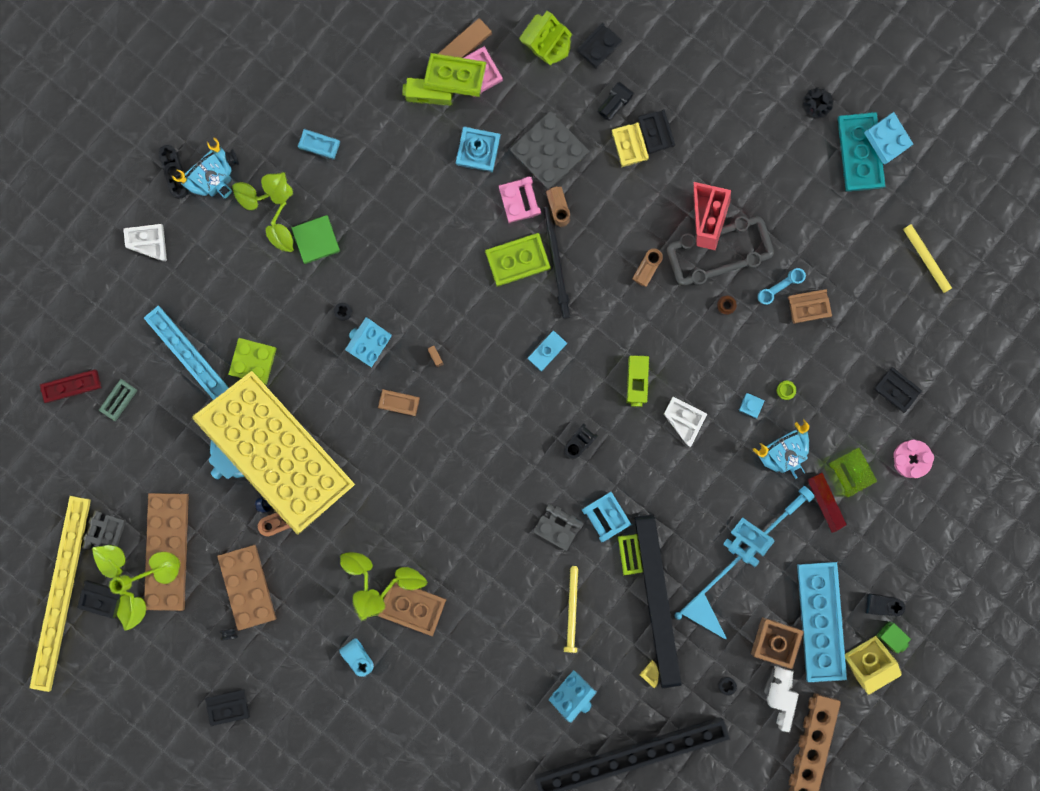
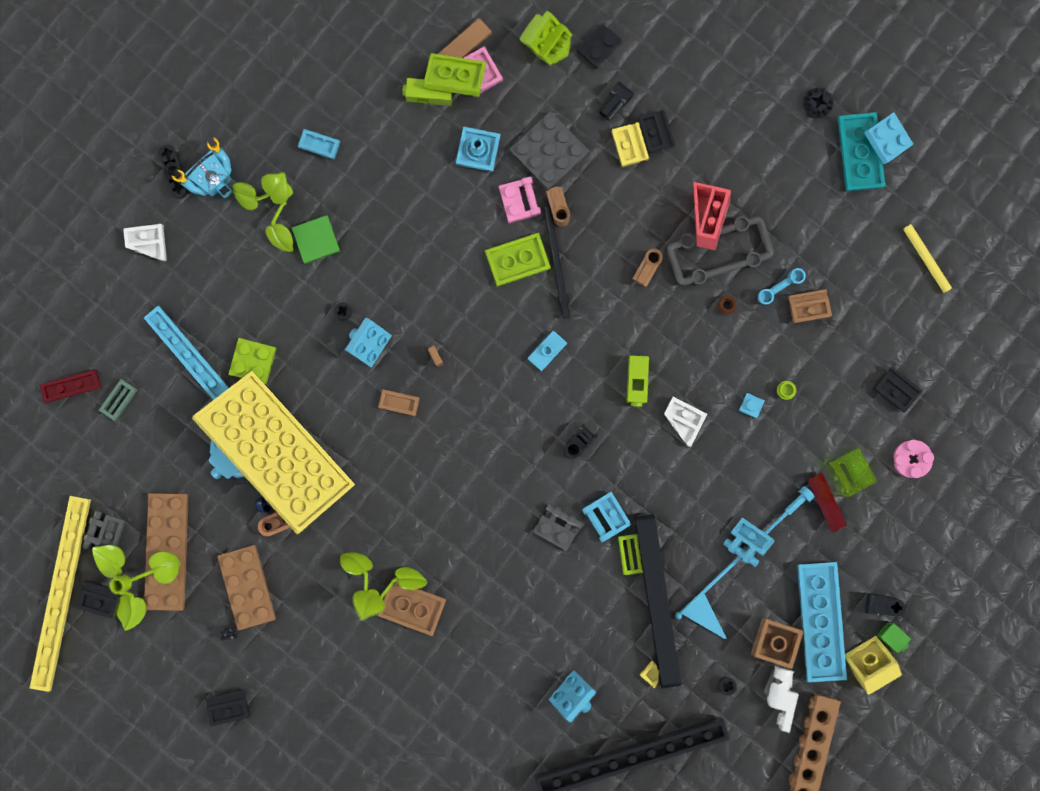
(231, 158): black bush -> none
(354, 654): medium azure piece -> none
(572, 611): light yellow bar -> none
(787, 451): medium azure torso -> none

